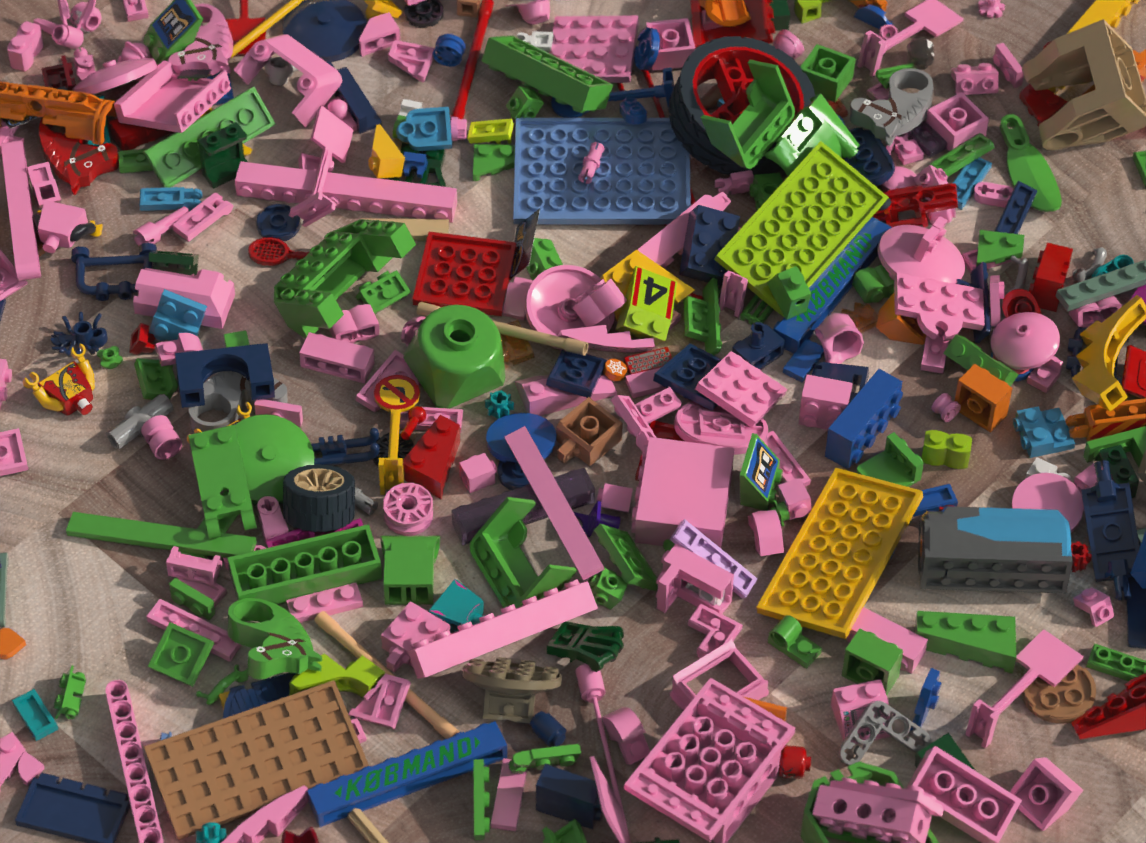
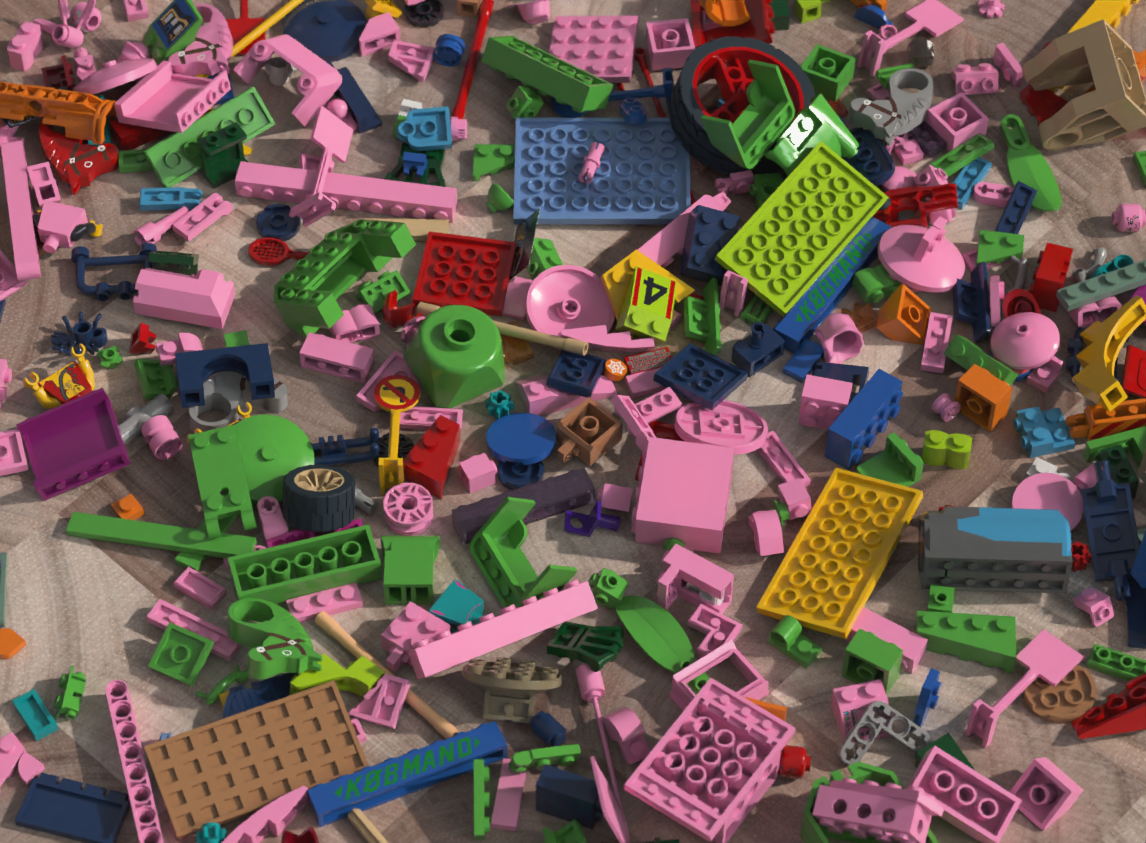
(74, 444): none -> magenta panel
(127, 508): none -> orange plate
(175, 316): dark azure plate -> none
(191, 598): bright green plate -> none
(193, 567): bright pink hinge -> none
(194, 74): black piece -> none
(288, 411): bright pink plate -> none
(386, 158): yellow slope -> none
(397, 315): none -> red piece
(416, 416): red bar -> none
(490, 131): neon yellow plate -> none
(498, 199): none -> bright green brick
(541, 40): white plate -> none
(554, 503): bright pink tile -> none
(599, 303): bright pink brick -> none
(626, 557): bright green plate -> none
(648, 49): blue tile -> none
(658, 636): none -> bright green plant
(696, 542): lavender plate -> none
(741, 389): bright pink plate -> none
(759, 475): slope -> none
(788, 44): bright pink helmet -> none
(788, 289): bright green torso -> none
(935, 498): blue tile -> none
(938, 305): bright pink plate -> none
(940, 598): none -> bright green brick
(1129, 217): none -> bright pink head

